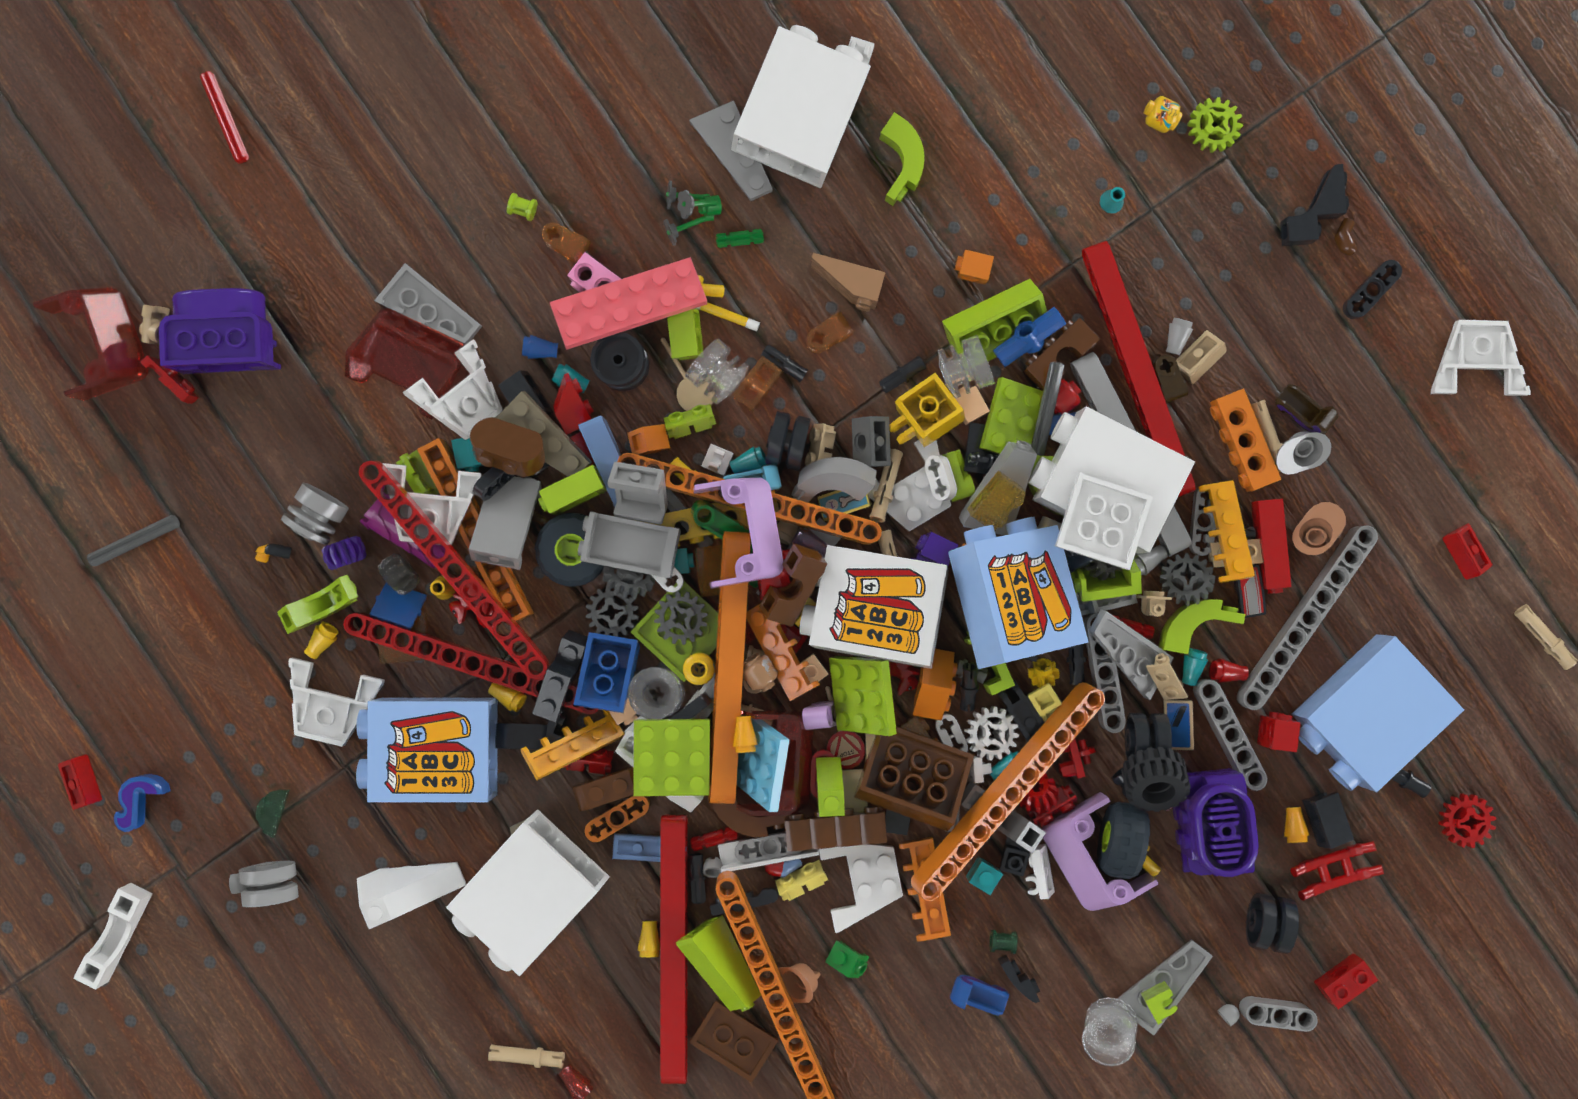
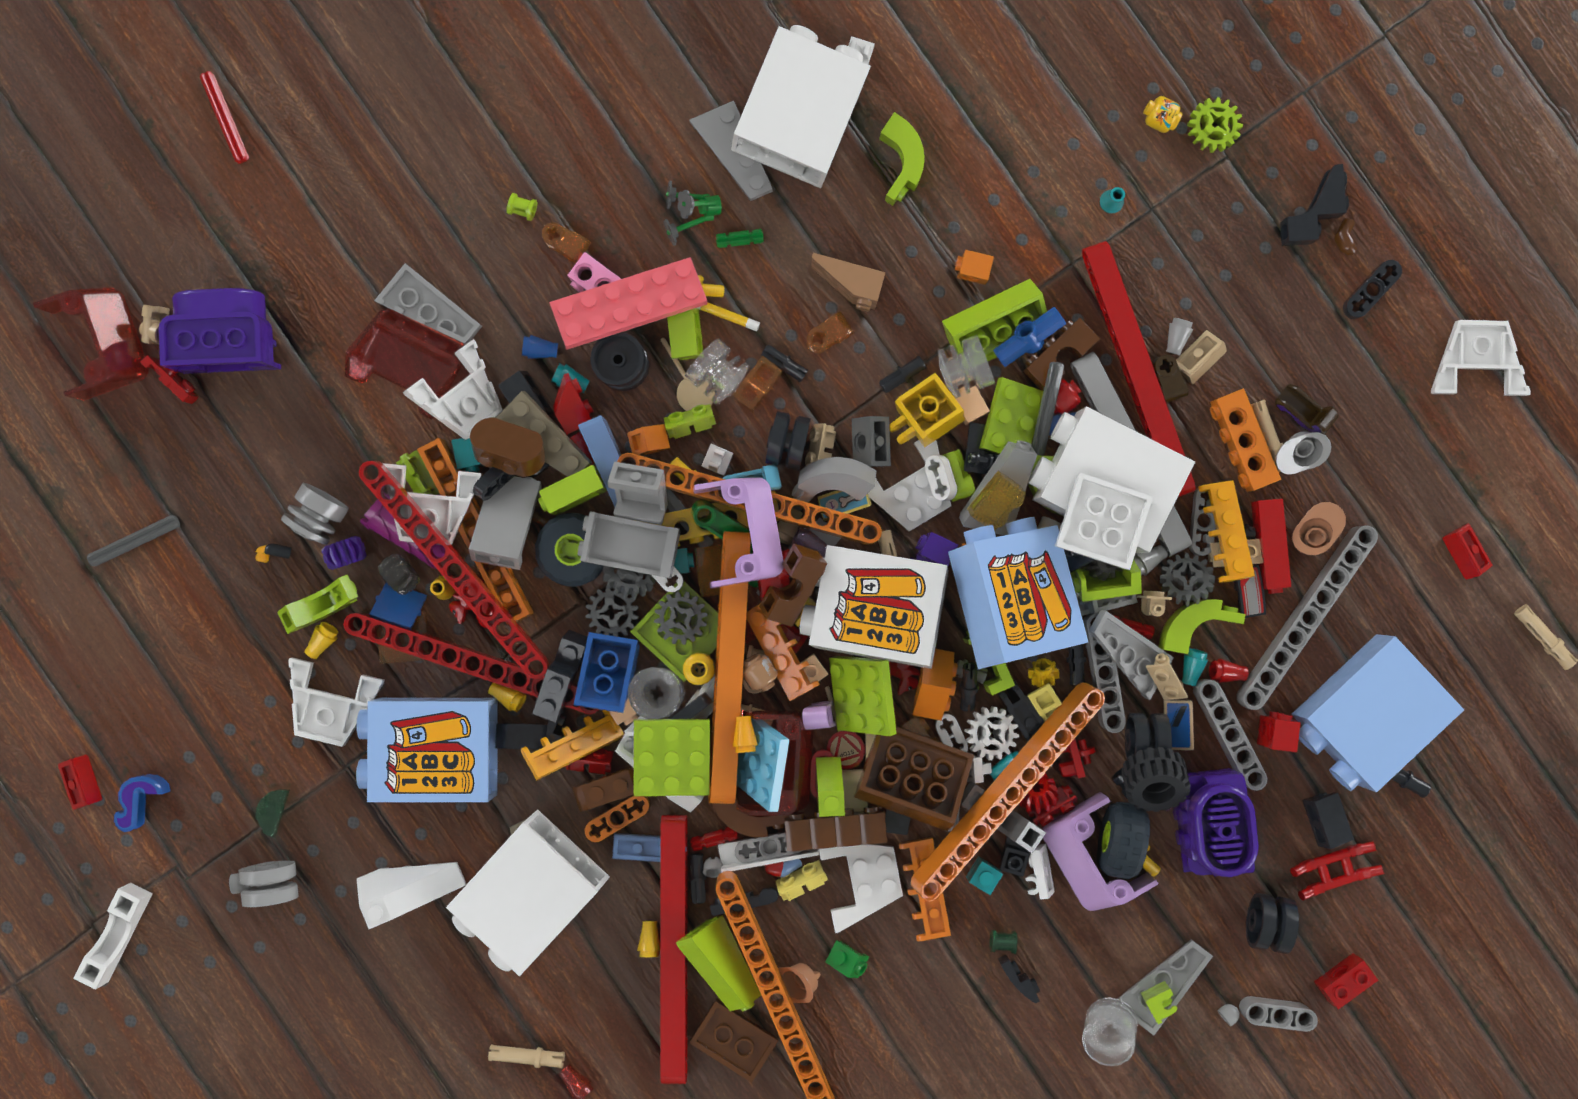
(749, 460): teal cone -> none
(879, 510): tan pin -> none
(979, 995): blue animal -> none
(1295, 826): light orange cone -> none
(1474, 829): red gear -> none

